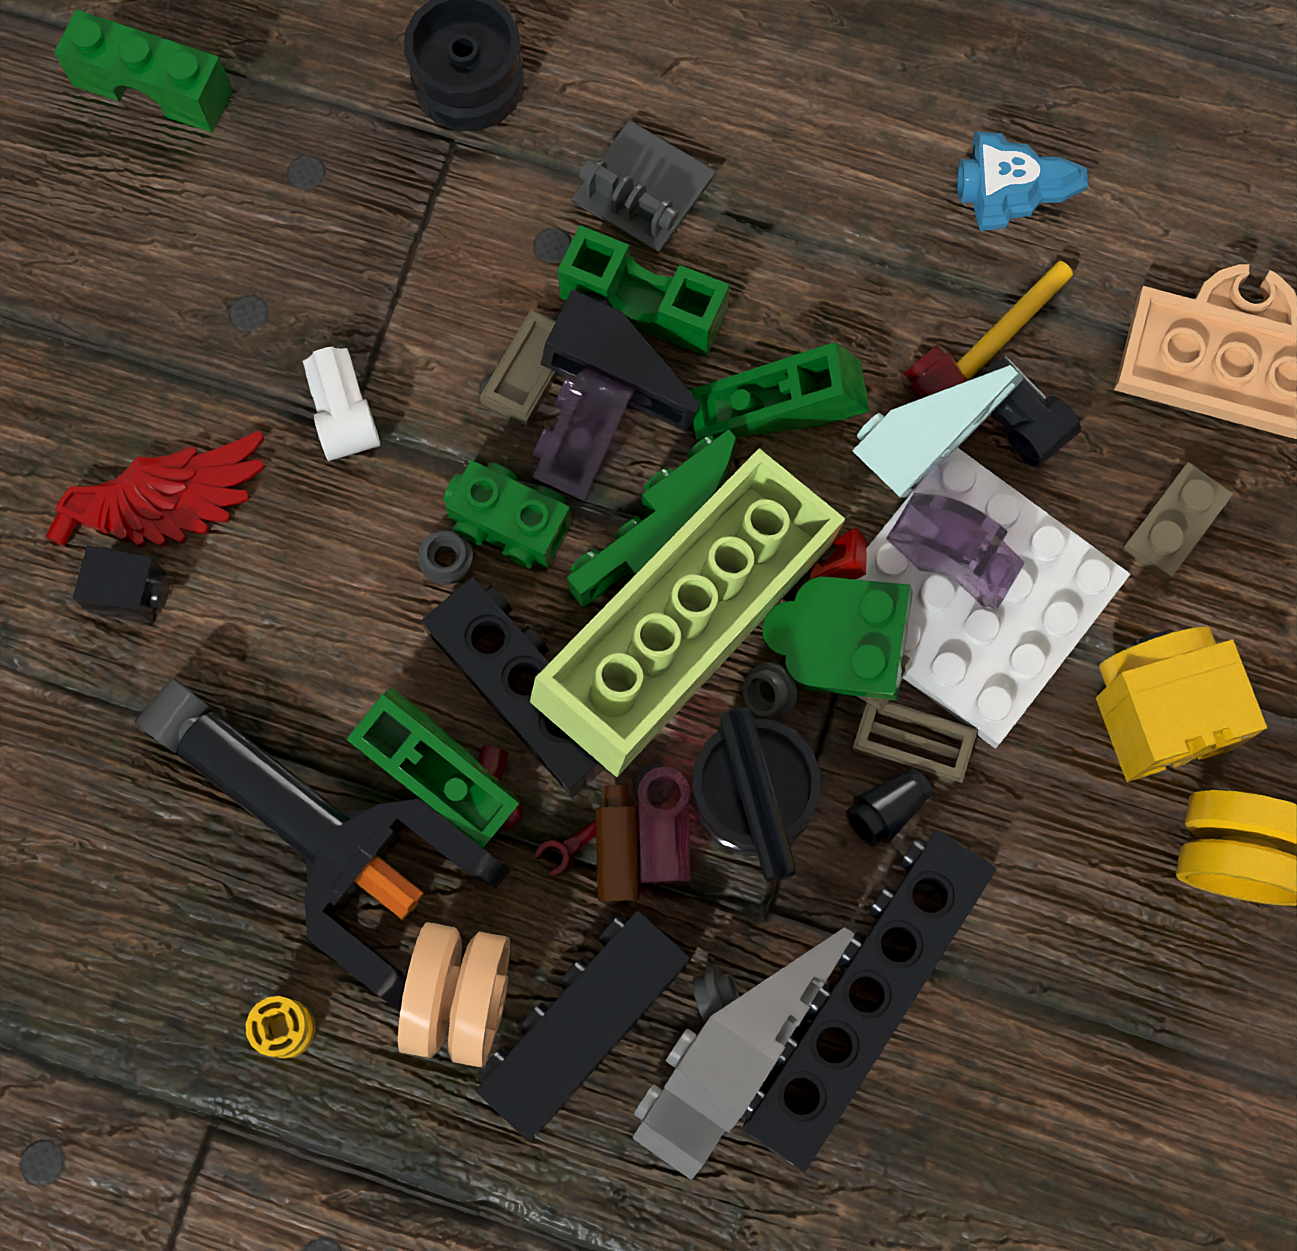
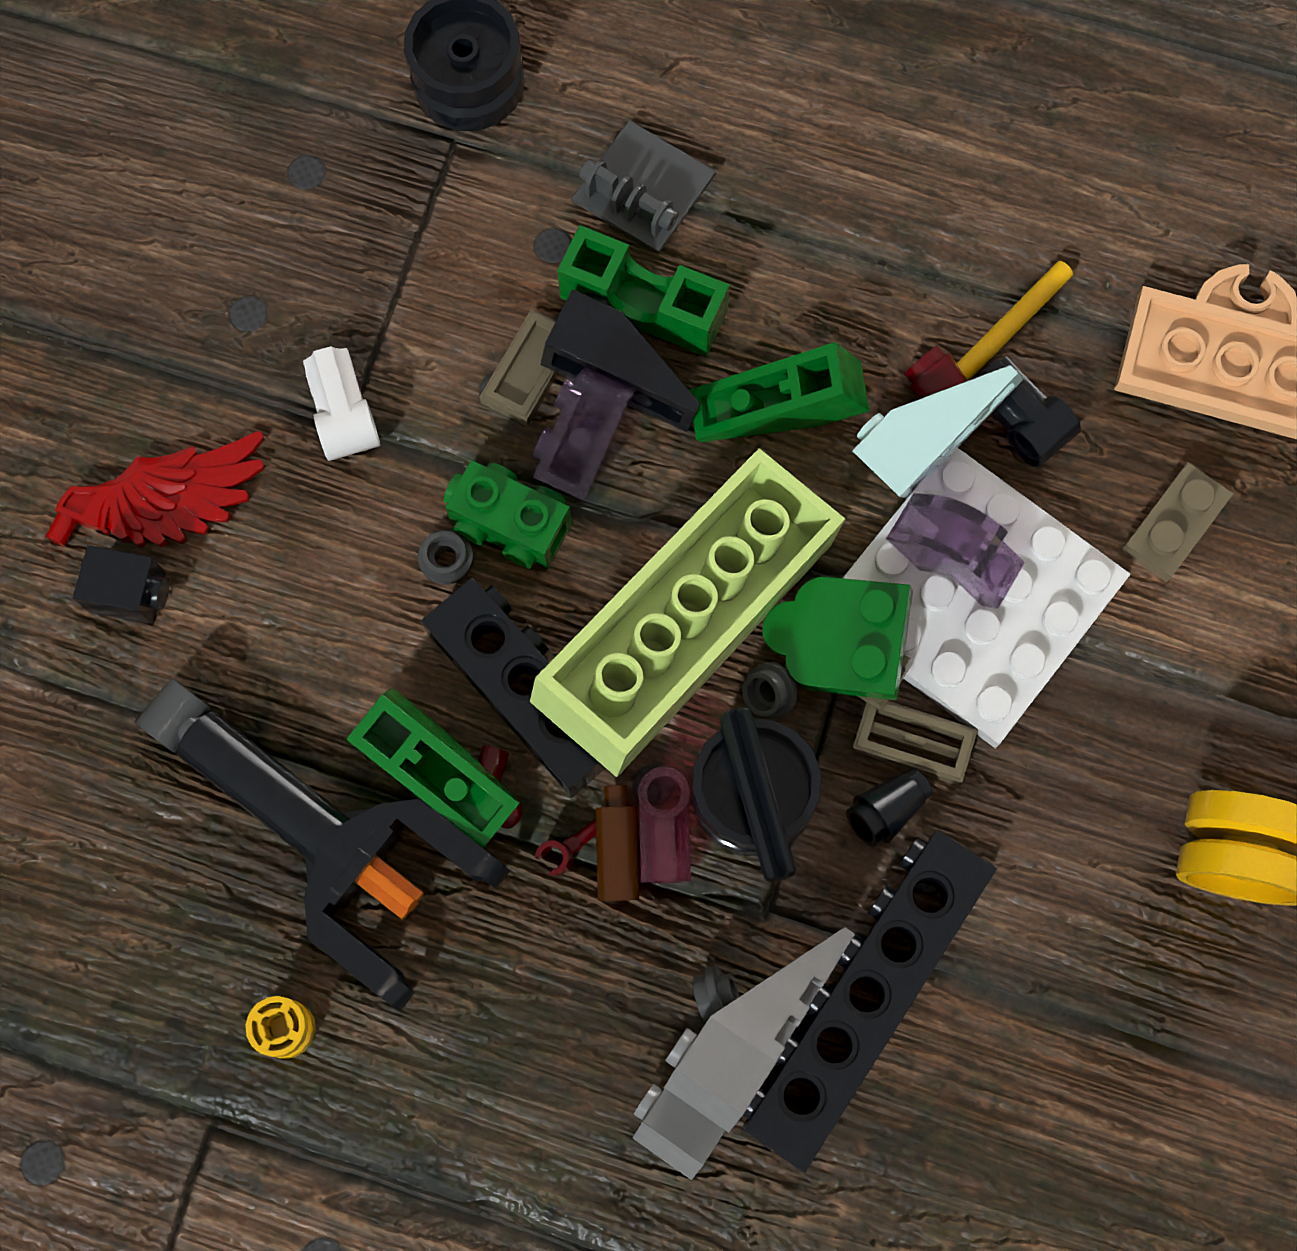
(112, 56): green arch -> none
(447, 992): light nougat wheel -> none
(582, 1025): black brick -> none
(668, 504): green slope -> none
(847, 561): red tile -> none
(1012, 180): dark azure rock -> none
(1176, 701): yellow piece -> none

